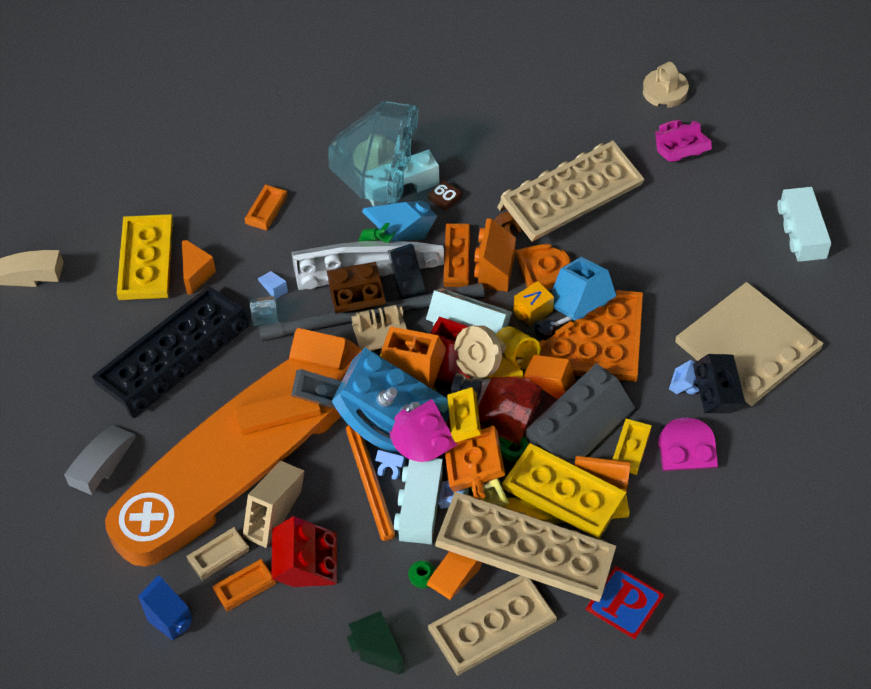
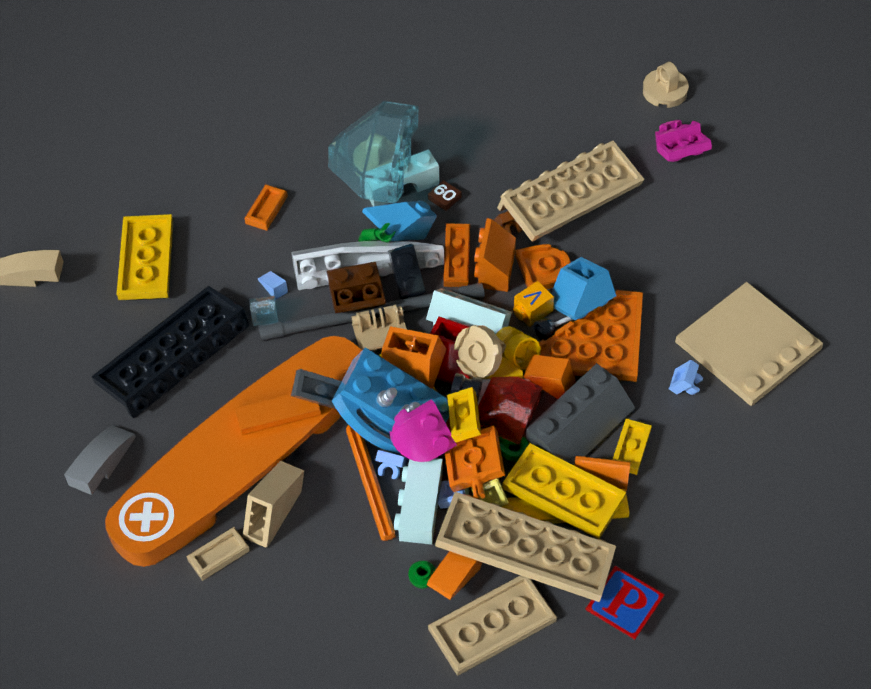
(165, 608): blue slope -> none
(197, 266): orange slope -> none
(244, 585): orange tile -> none
(303, 554): red slope -> none
(318, 348): orange slope -> none
(375, 643): clear green slope -> none
(687, 445): dark pink slope -> none
(719, 383): black brick -> none
(804, 224): light aqua brick -> none

